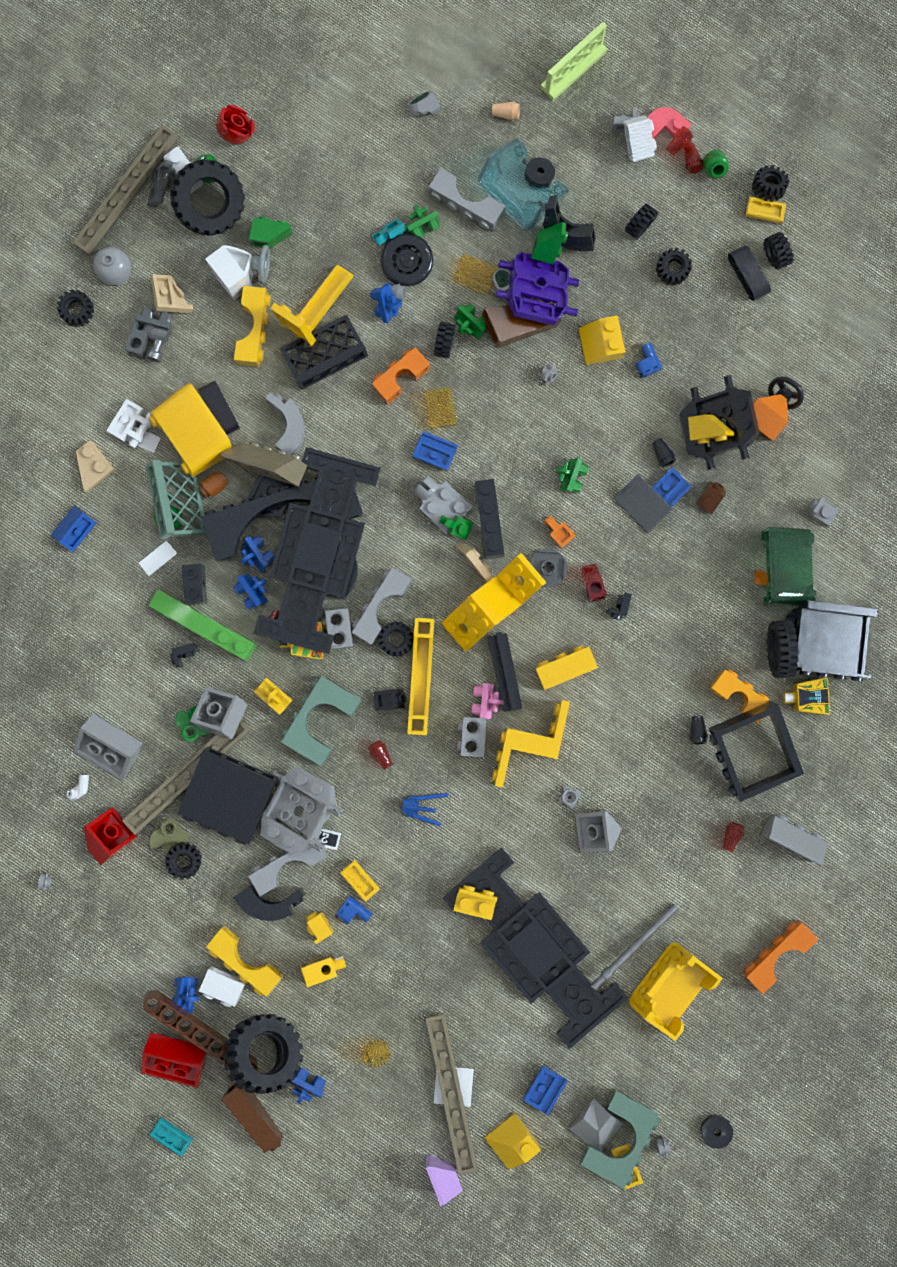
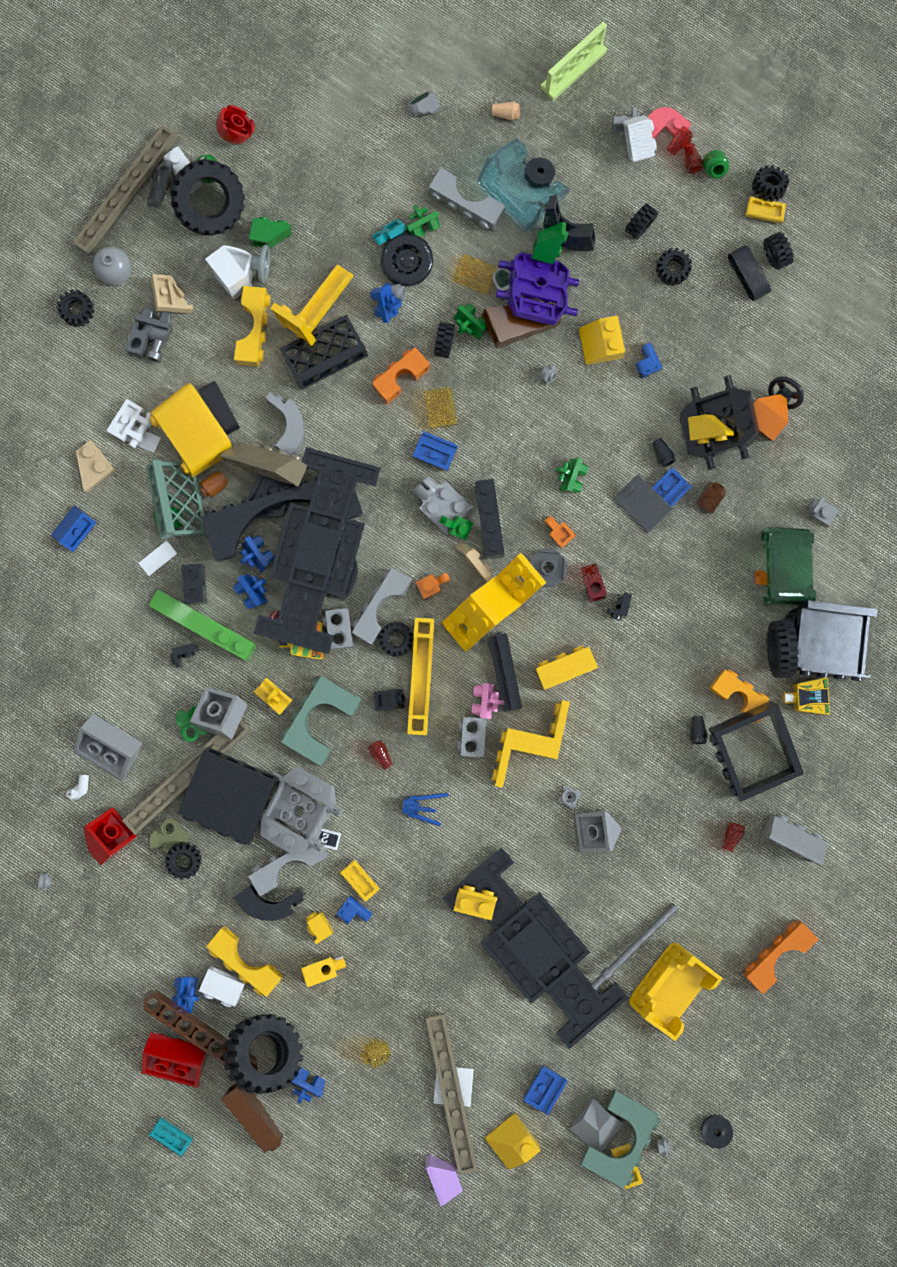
(430, 585): none -> orange plate

